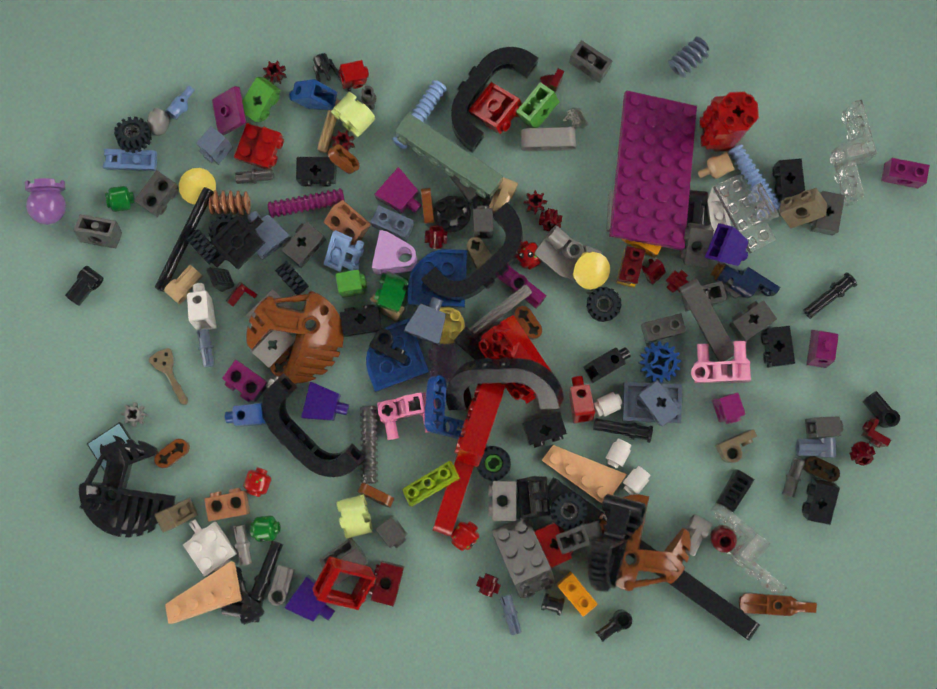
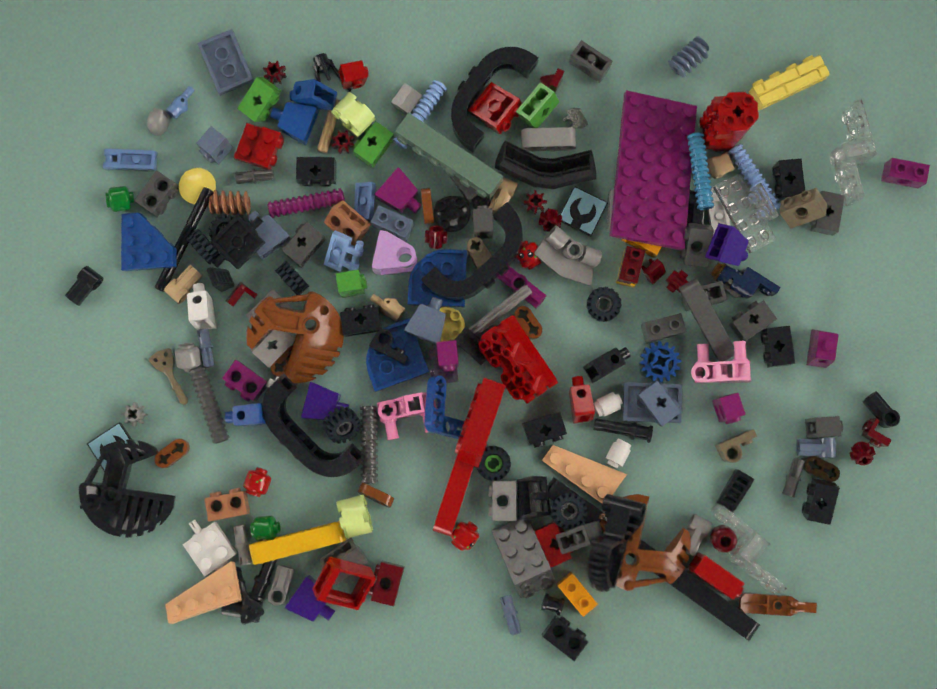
(45, 201): medium lavender tile -> none
(98, 231): dark grey brick -> none
(138, 139): black bush -> none
(144, 245): none -> blue plate
(176, 515): dark tan plate -> none
(187, 357): none -> light grey head
(209, 405): none -> dark grey piece
(225, 62): none -> sand blue plate
(229, 110): magenta plate -> none
(296, 120): none -> blue torso
(296, 542): none -> yellow beam
(343, 159): dark orange beam -> none
(344, 417): none -> black bush
(365, 199): none -> medium blue plate
(368, 97): dark grey axle -> none
(373, 153): none -> bright green brick
(391, 292): green brick -> none
(392, 532): dark grey brick -> none
(406, 99): none -> light grey piece
(439, 478): lime tile -> none
(447, 355): none -> magenta brick
(488, 585): dark red gear -> none
(504, 370): black arch -> none
(545, 171): none -> black piece
(562, 641): none -> black brick
(583, 211): none -> tile
(591, 270): light yellow dish -> none
(613, 625): black pin -> none
(636, 481): white brick -> none
(700, 171): none -> dark azure piece
(716, 576): none -> red window
(789, 82): none -> light yellow brick
(836, 290): black pin -> none

